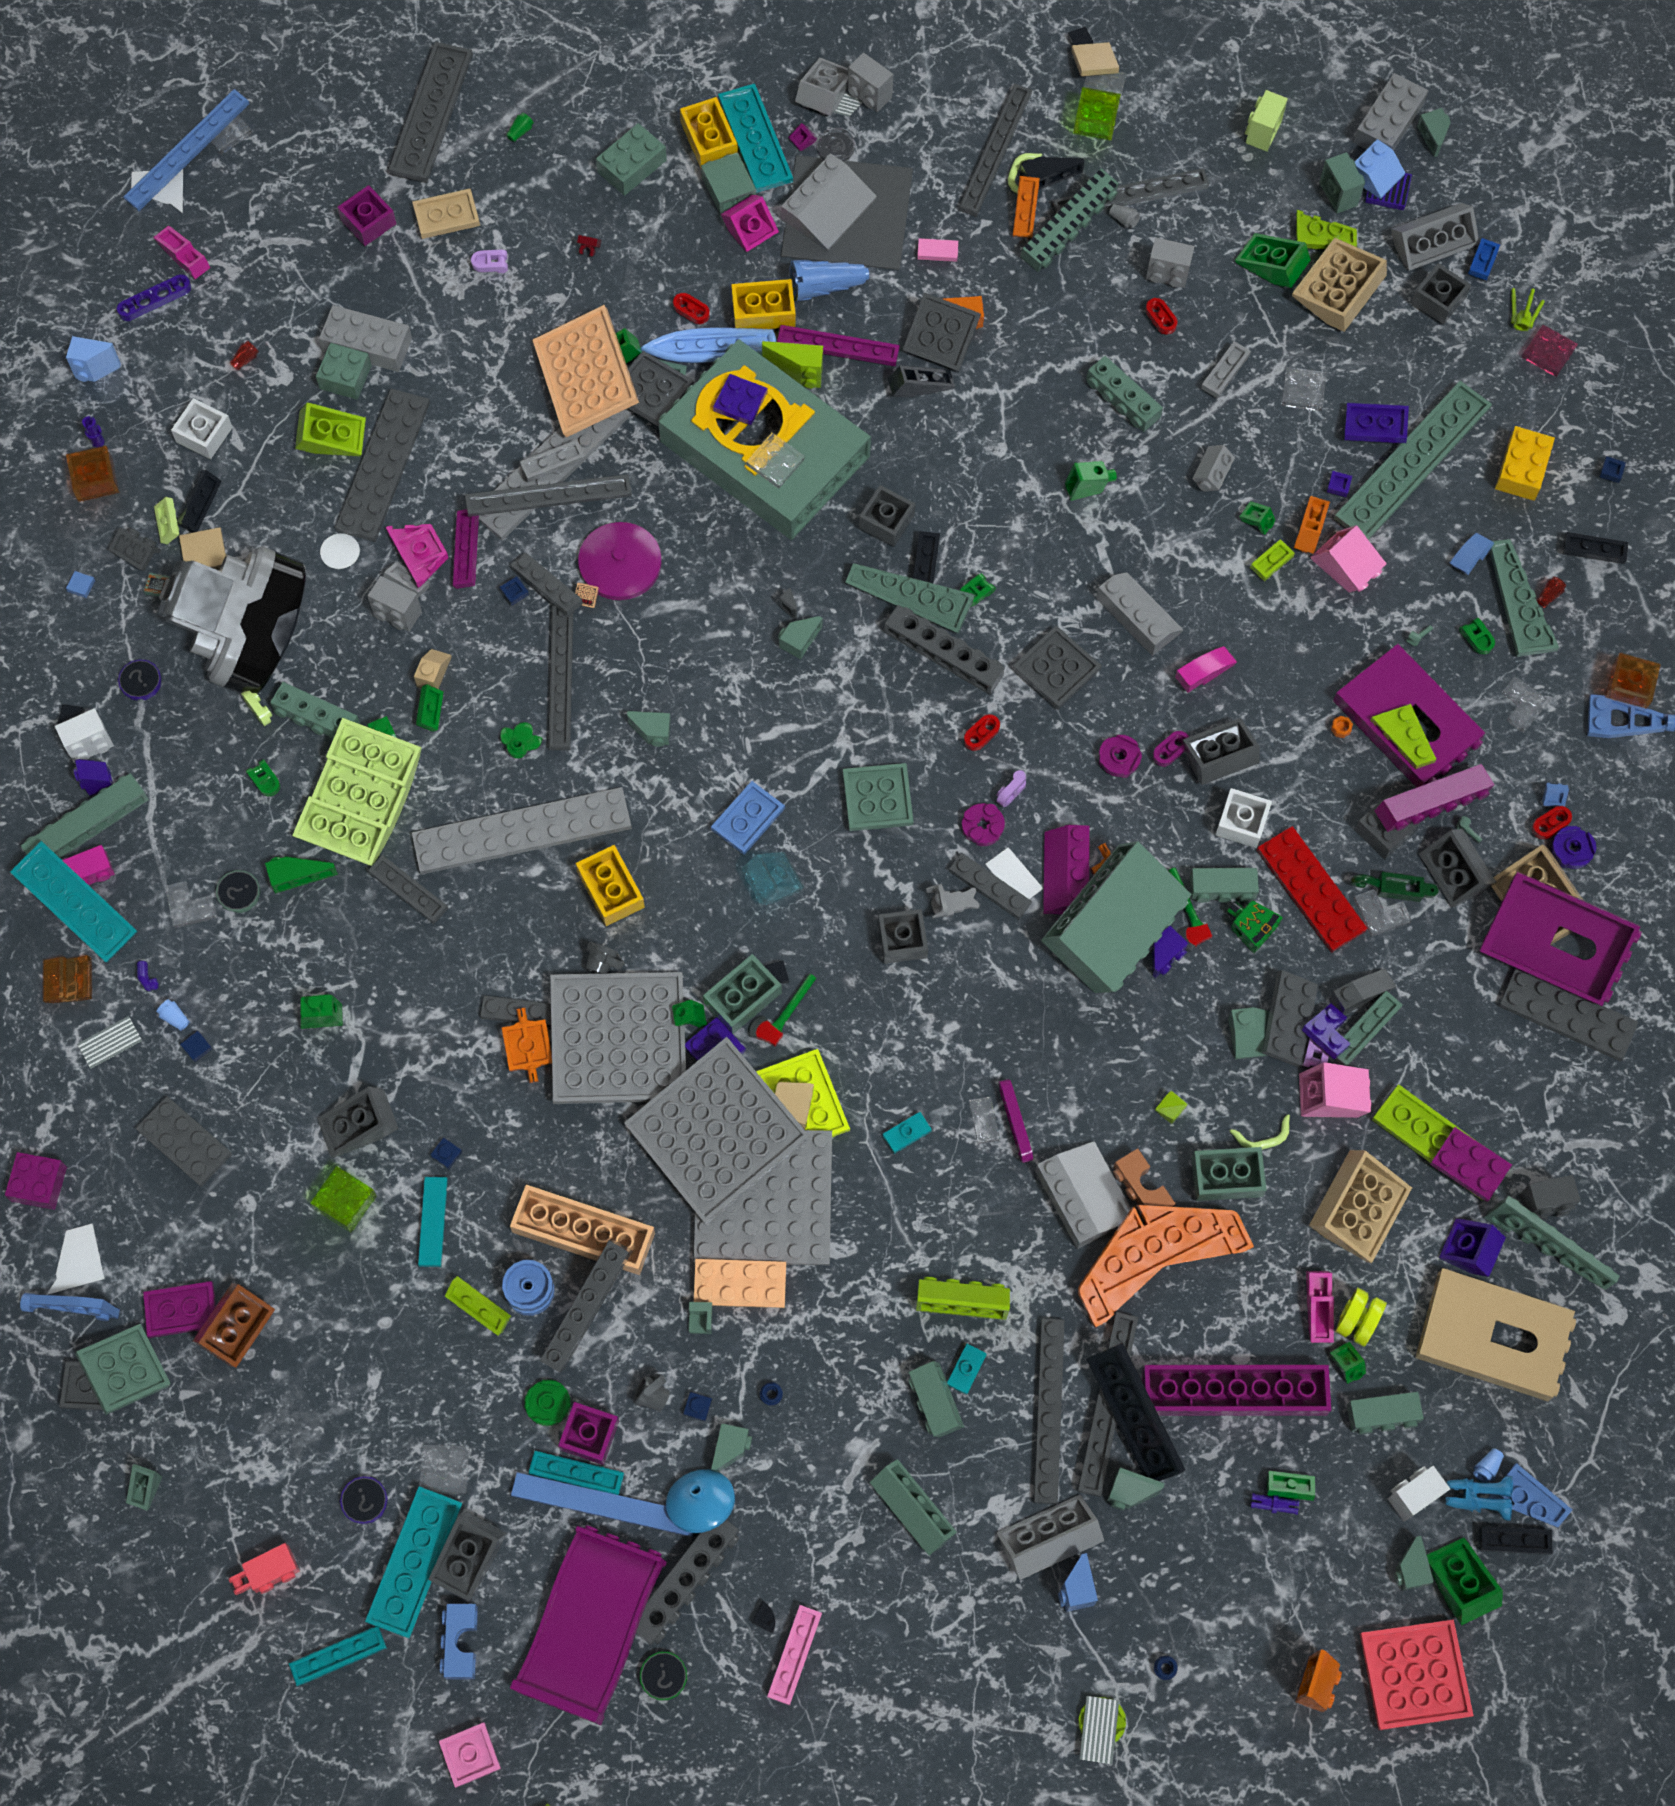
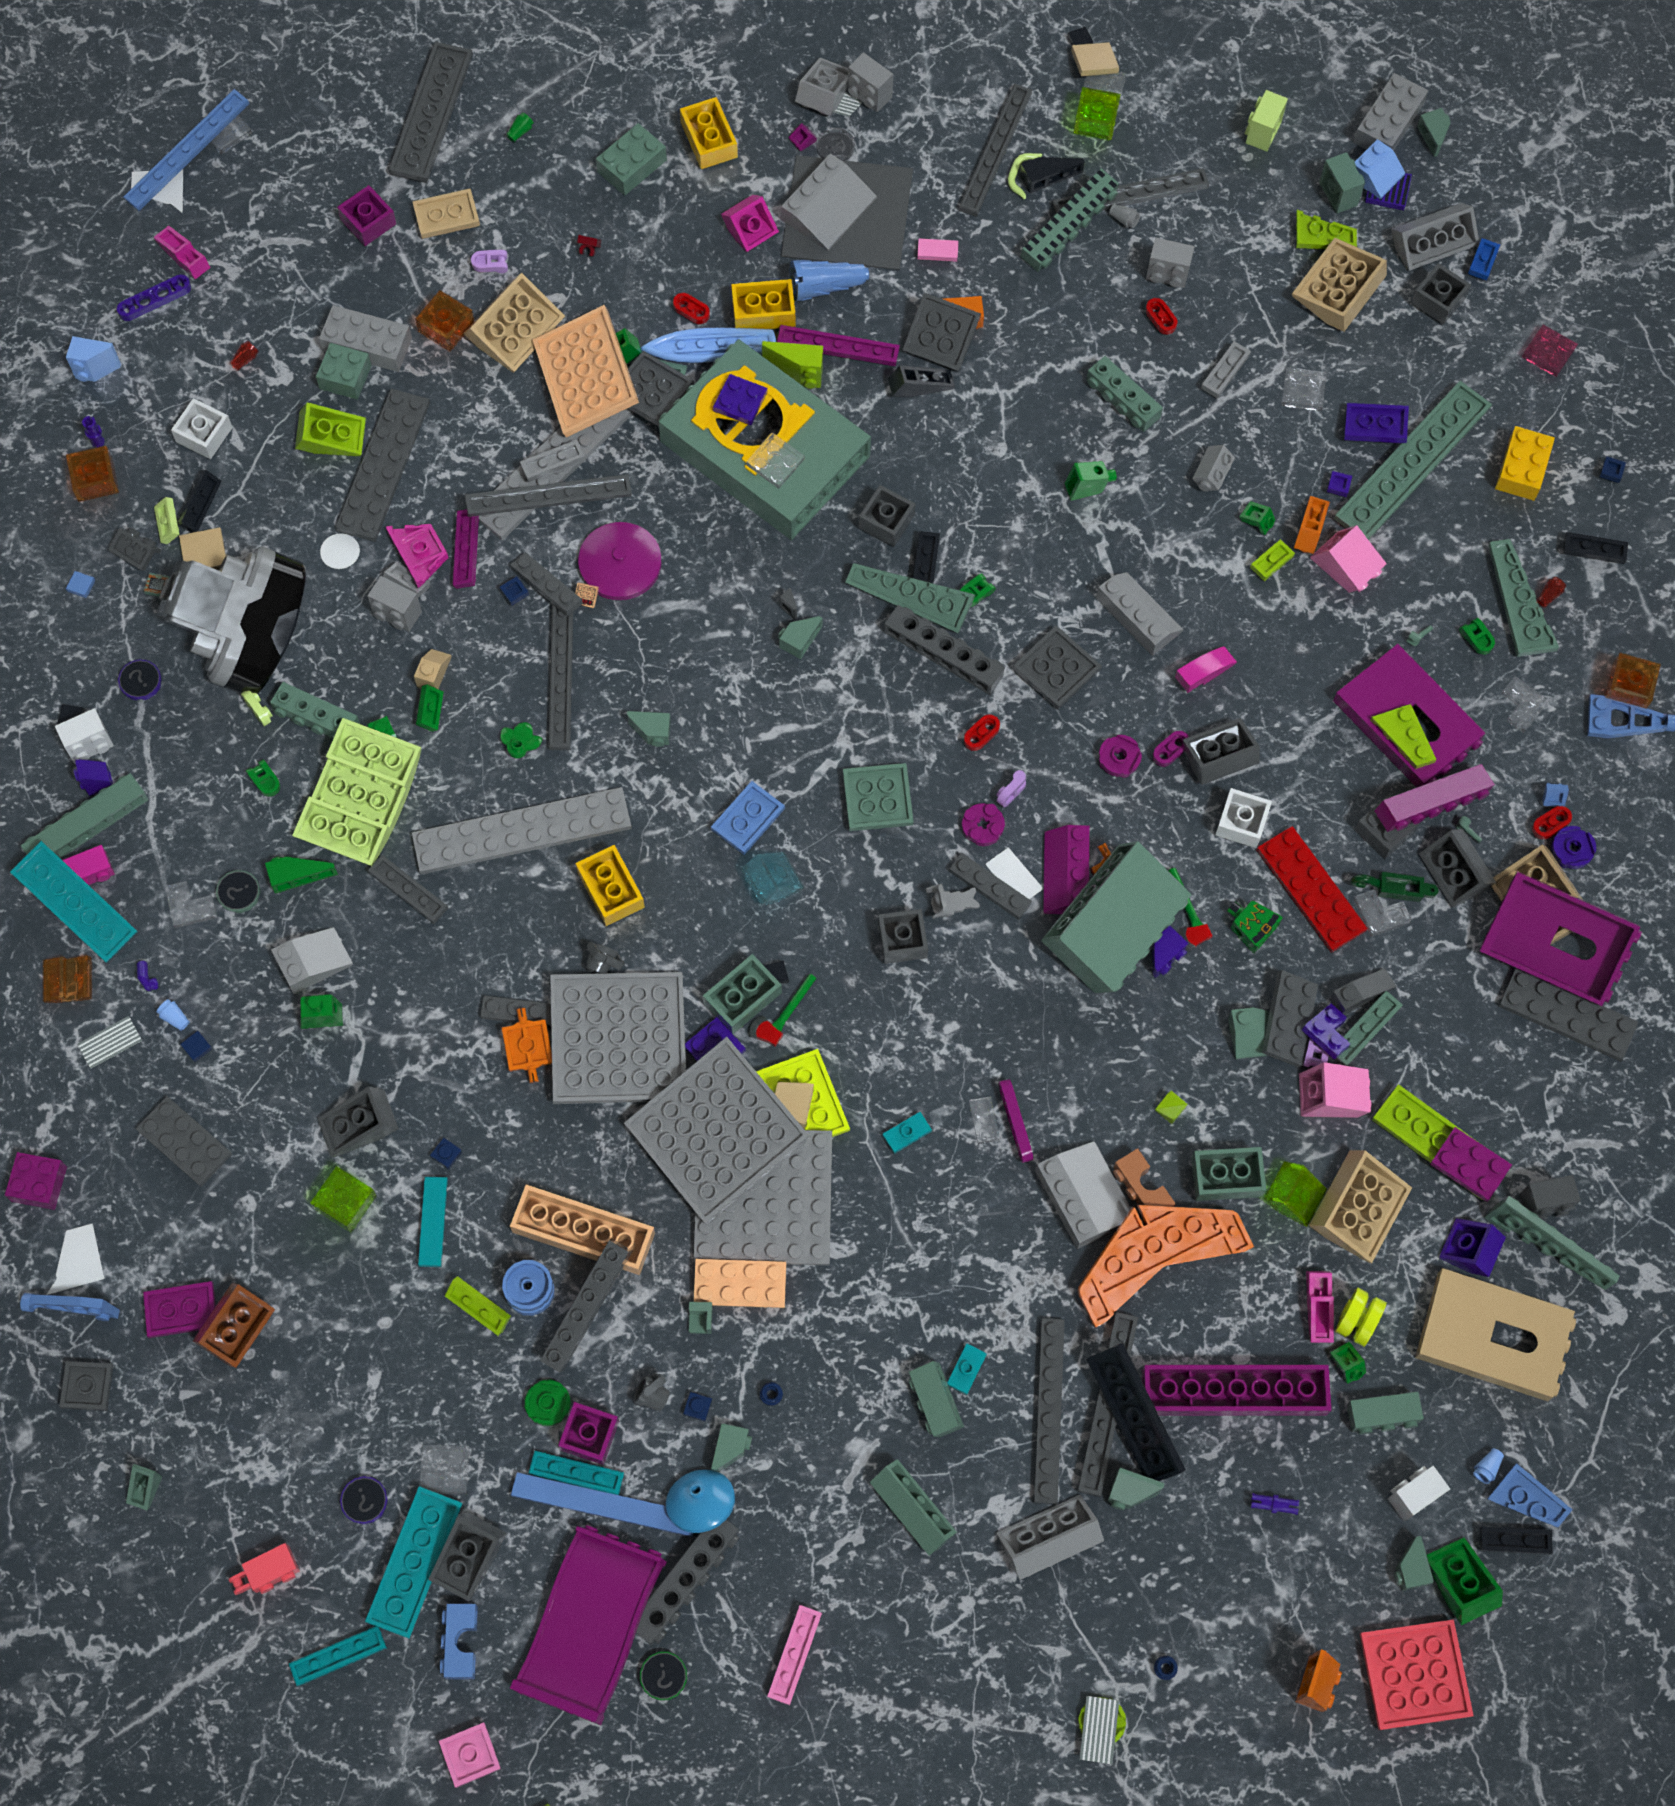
(122, 1369): sand green plate -> none
(311, 958): none -> light grey slope
(444, 320): none -> clear orange brick
(512, 322): none -> tan slope
(689, 1013): green bracket -> none
(727, 181): sand green brick -> none
(755, 138): teal plate -> none
(765, 1618): black tile -> none
(963, 1299): lime slope -> none
(1026, 207): orange tile -> none
(1079, 1587): medium blue slope -> none
(1224, 884): sand green brick -> none
(1264, 1143): yellowish green animal -> none
(1274, 258): green slope -> none
(1291, 1485): green plate -> none
(1295, 1193): none -> clear neon green slope
(1341, 726): orange tile -> none
(1471, 552): medium blue slope -> none
(1472, 1502): dark azure piece -> none
(1523, 320): lime plant -> none

